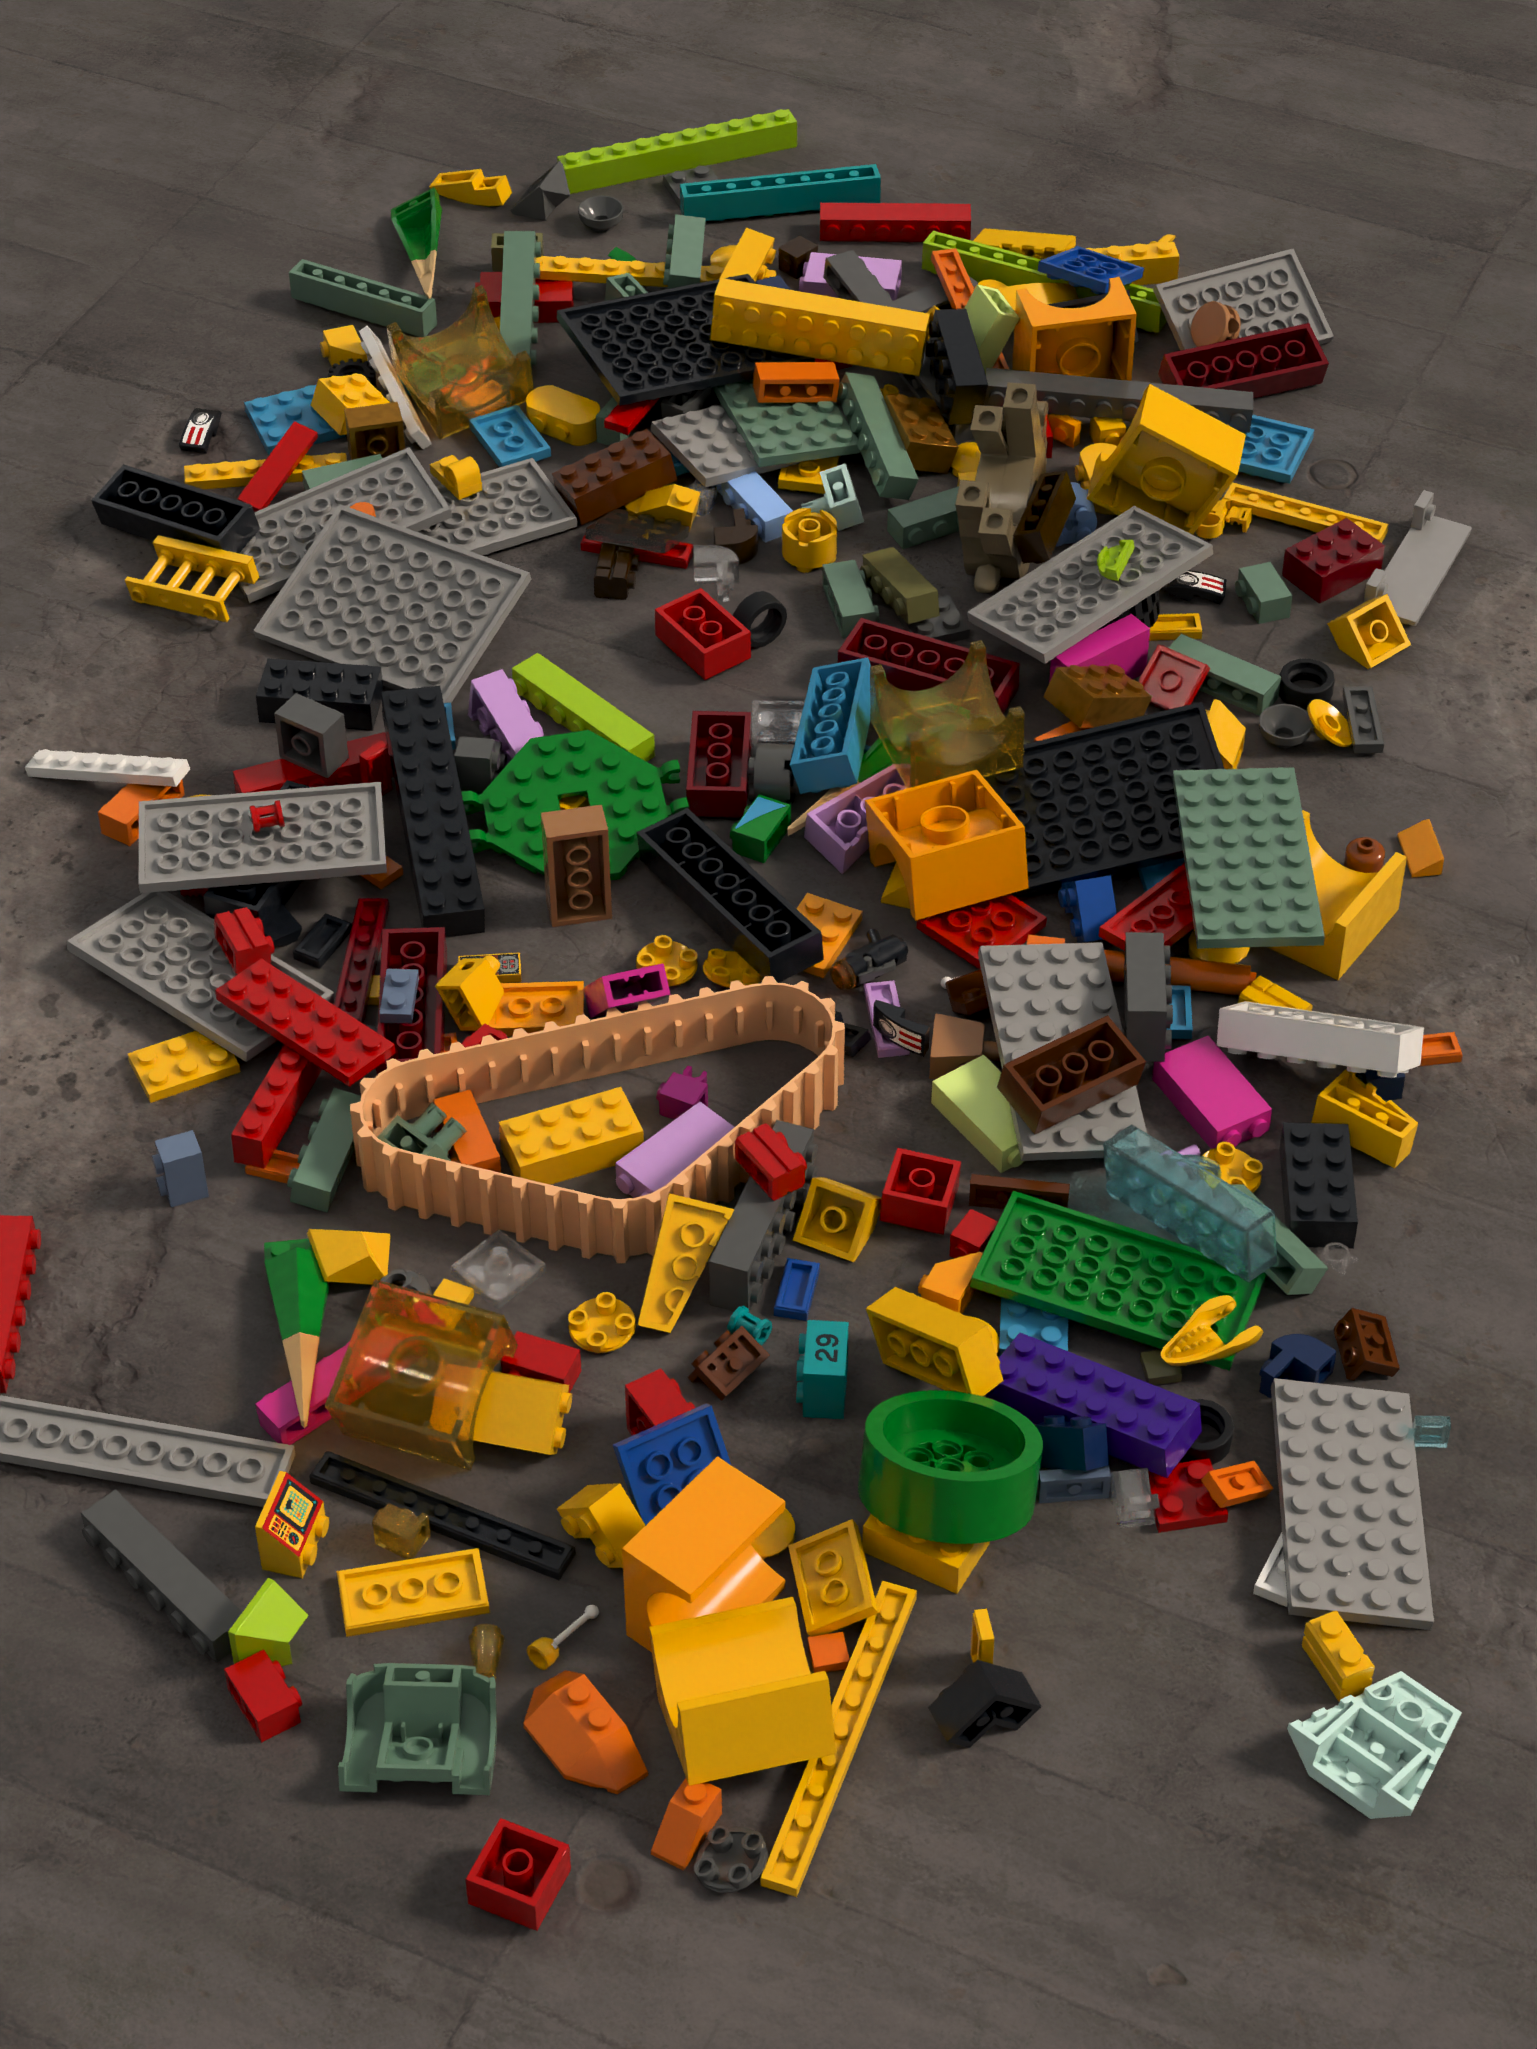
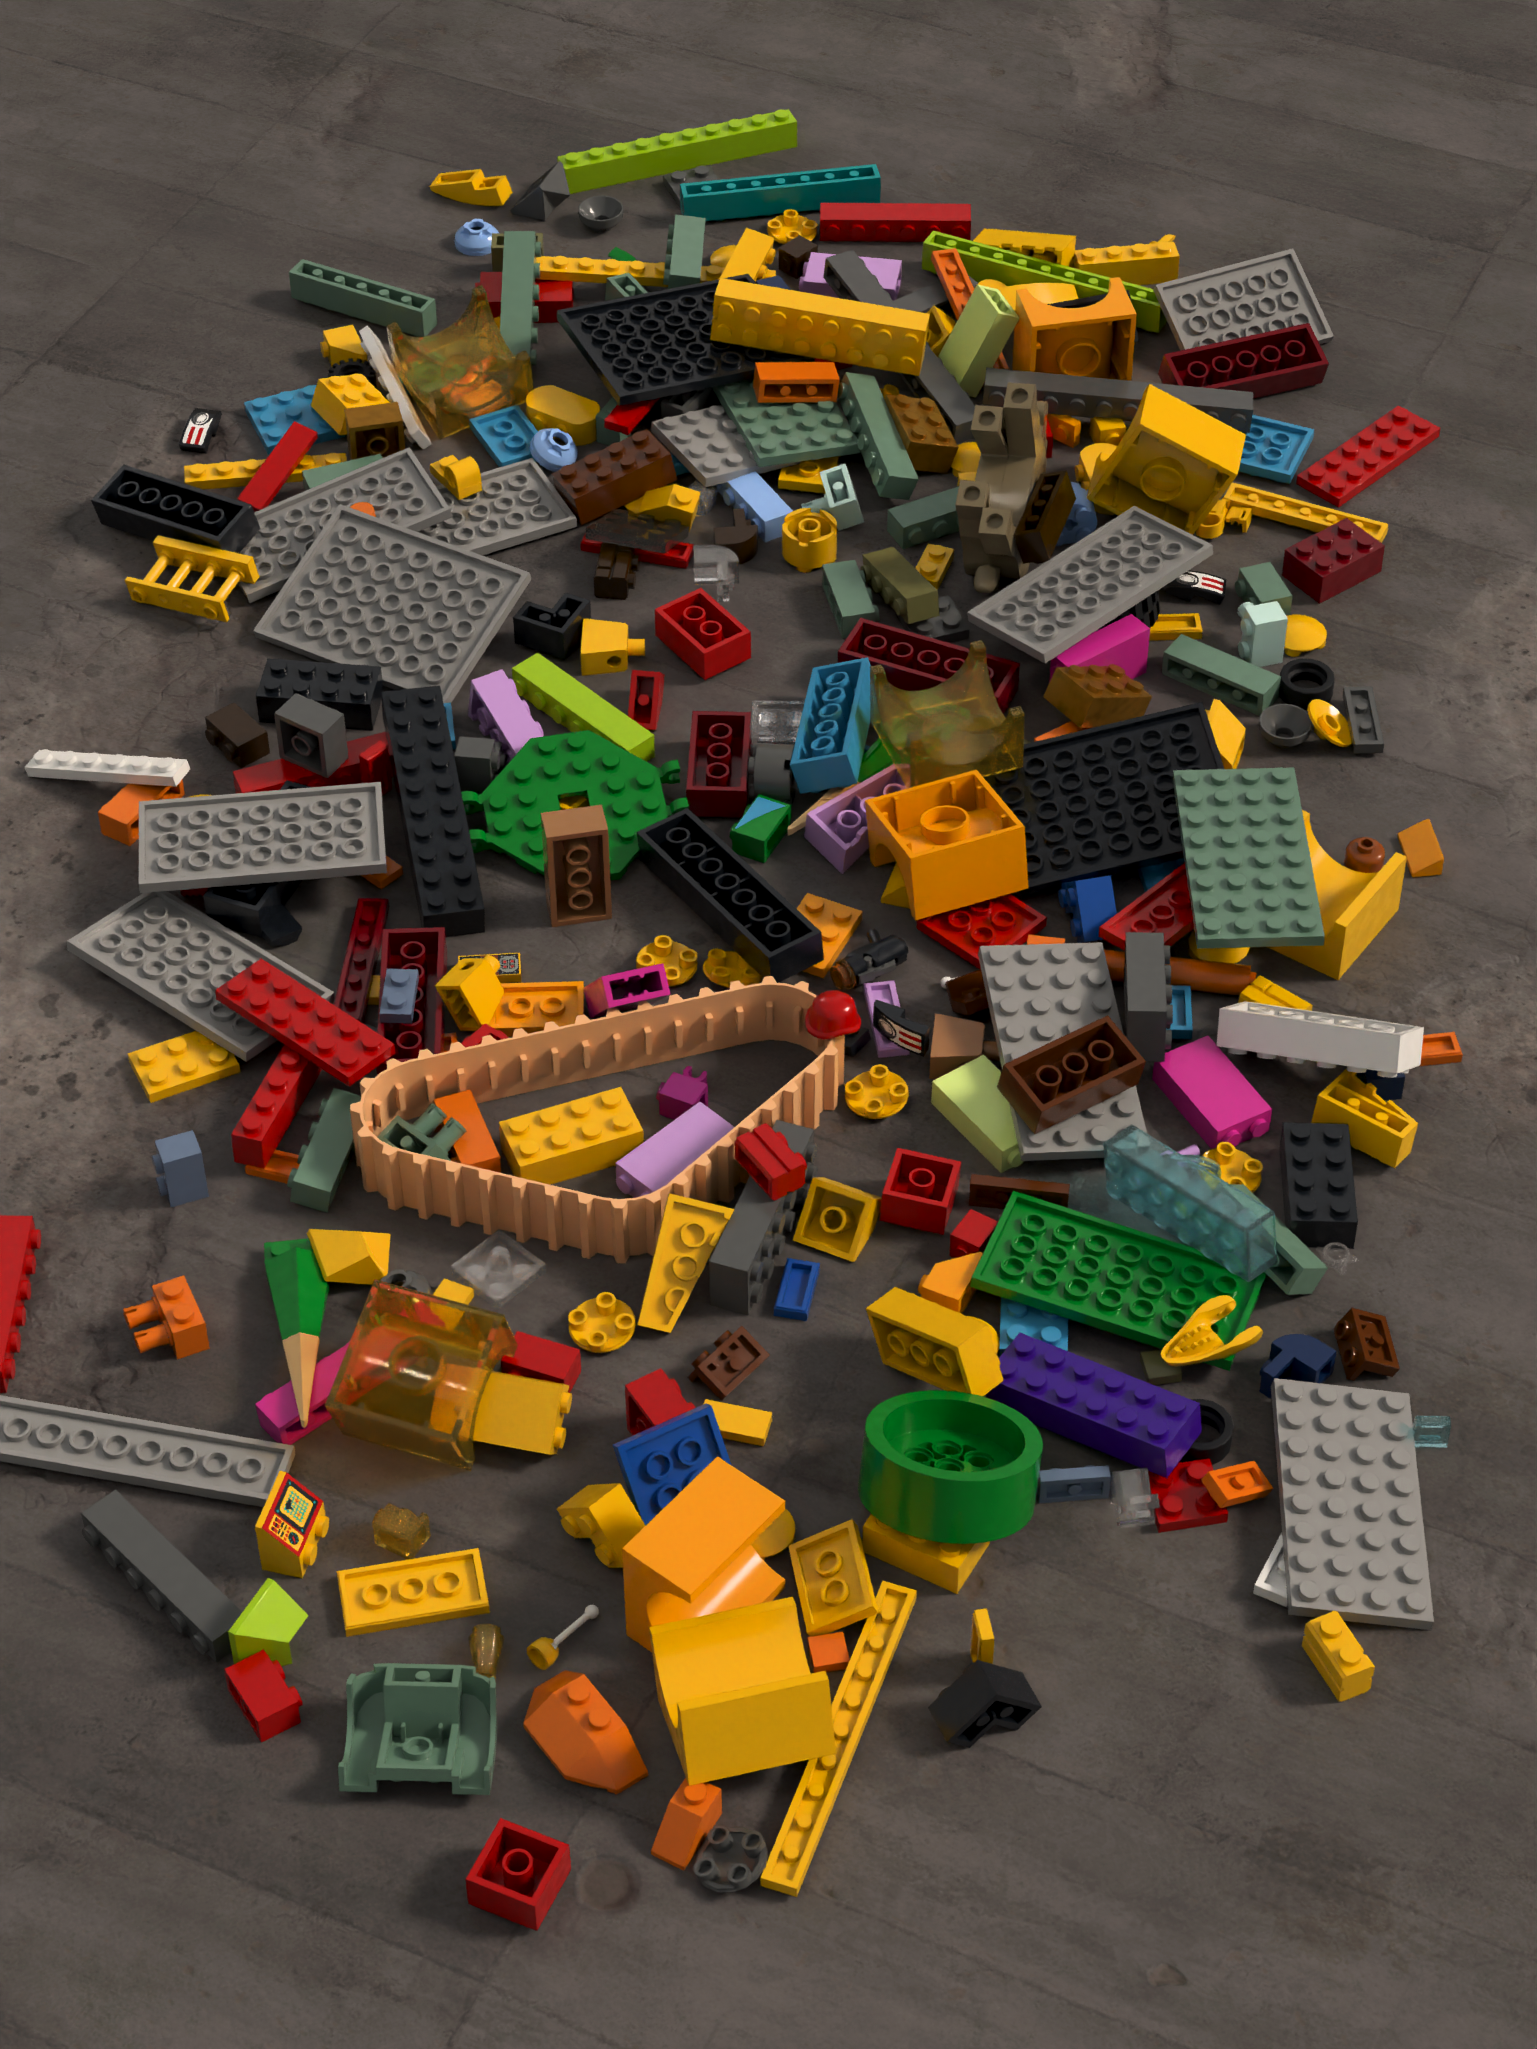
(180, 1319): none -> orange brick
(237, 735): none -> dark brown brick
(242, 938): red brick -> none
(274, 809): red bush -> none
(322, 941): black tile -> none
(419, 229): green plate -> none
(445, 1515): black tile -> none
(475, 238): none -> light blue piece
(549, 453): none -> light blue piece
(554, 629): none -> black brick
(607, 647): none -> yellow torso
(646, 697): none -> red slope
(741, 1422): none -> yellow tile
(755, 1326): teal bush -> none
(772, 624): black tyre -> none
(791, 225): none -> yellow dish
(823, 1369): teal brick -> none
(832, 1015): none -> red helmet
(876, 1093): none -> yellow dish
(935, 563): none -> yellow plate
(956, 365): black brick -> none
(1073, 1443): dark blue brick -> none
(1089, 269): blue plate -> none
(1113, 560): lime plate -> none
(1172, 678): red tile -> none
(1215, 324): medium nougat head -> none
(1262, 633): none -> light aqua brick
(1303, 635): none -> yellow dish
(1368, 456): none -> red plate
(1370, 632): yellow slope -> none
(1377, 1745): light aqua wedge -> none
(1419, 562): light grey bracket -> none

